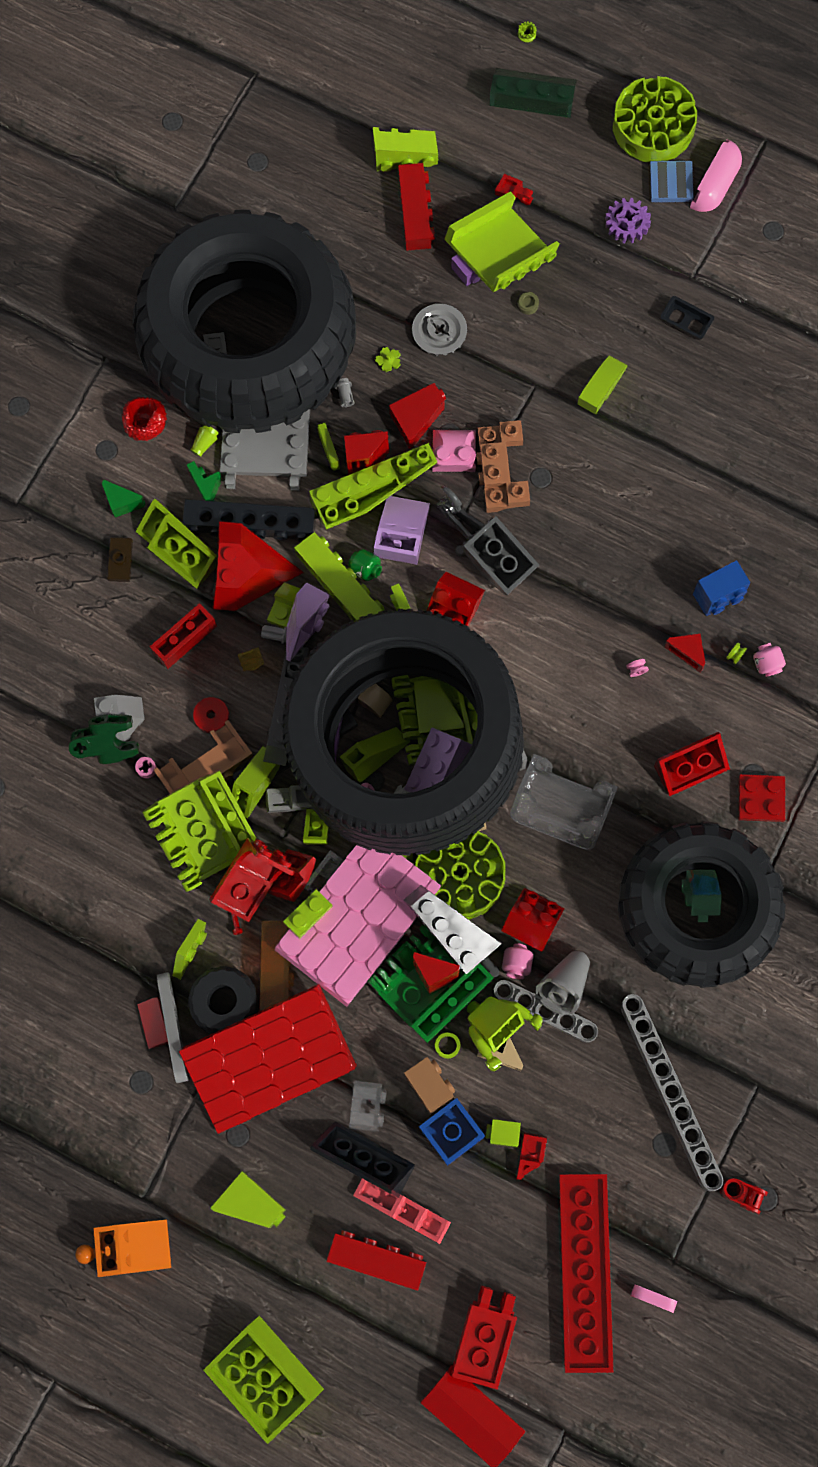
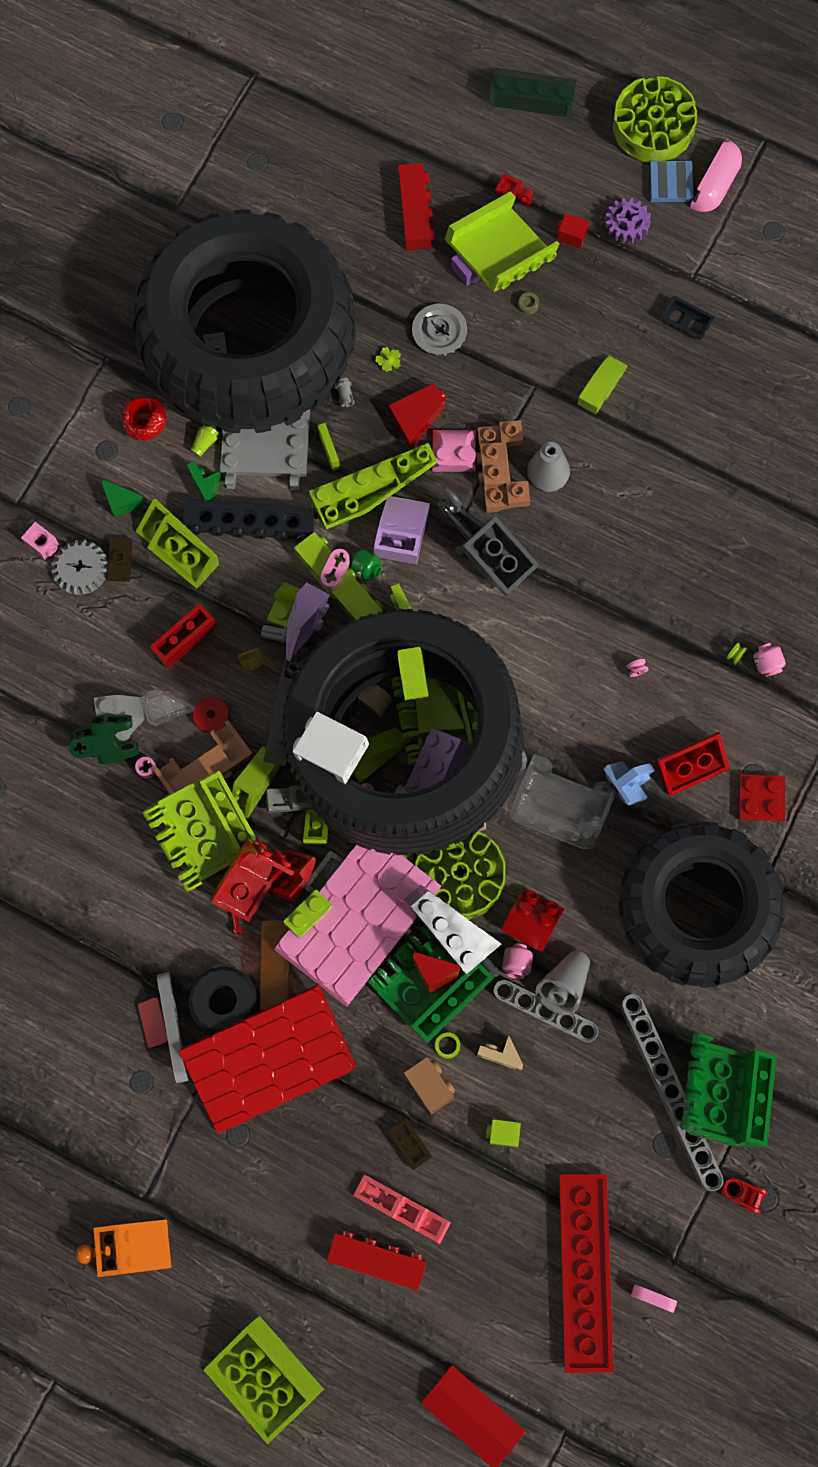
(37, 533): none -> bright pink brick
(89, 577): none -> light grey gear
(163, 707): none -> clear slope
(188, 948): lime wing -> none
(246, 567): red wedge -> none
(250, 1203): lime slope -> none
(330, 746): none -> white panel
(339, 571): none -> bright pink beam
(359, 1118): clear brick -> none
(364, 1158): black slope -> none
(365, 449): red slope -> none
(404, 148): lime wedge -> none
(409, 1143): none -> dark brown plate
(412, 673): none -> lime slope
(452, 1131): blue brick -> none
(455, 598): red slope -> none
(485, 1340): red tile -> none
(495, 1023): lime torso -> none
(523, 27): lime bush -> none
(531, 1153): red slope -> none
(548, 468): none -> light grey cone
(572, 230): none -> red brick
(628, 781): none -> light blue bracket
(688, 649): red slope -> none
(702, 893): brick -> none
(721, 588): blue brick -> none
(729, 1094): none -> green slope

